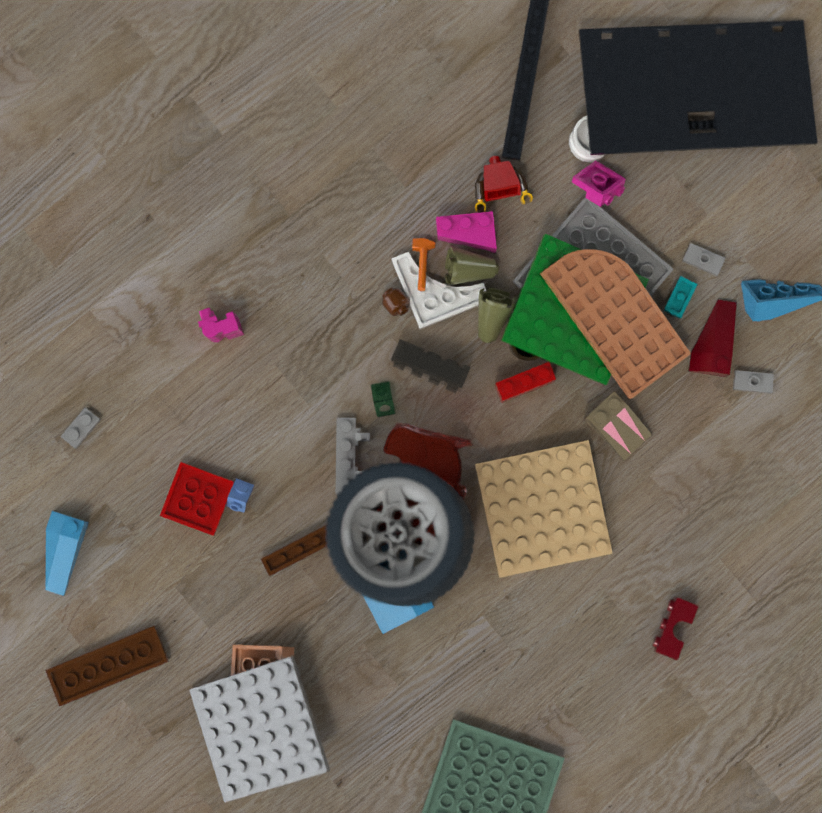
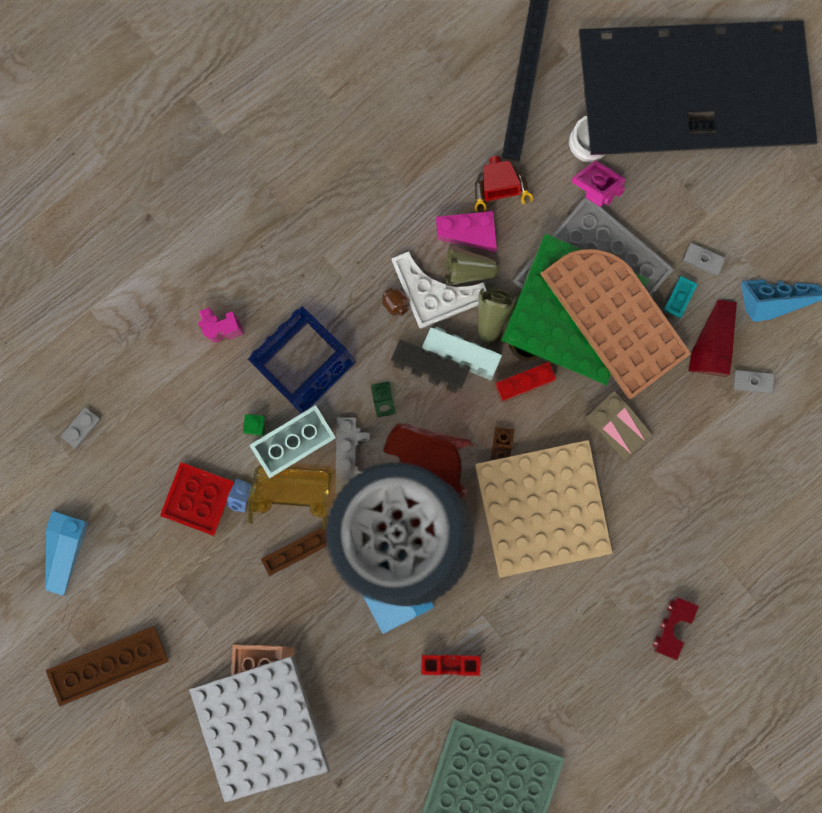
(254, 425): none -> green brick
(291, 487): none -> clear yellow windscreen
(292, 441): none -> light aqua slope
(320, 380): none -> clear blue windscreen
(422, 245): orange piece -> none
(450, 665): none -> red arch
(482, 361): none -> light aqua wedge
(502, 443): none -> reddish brown slope

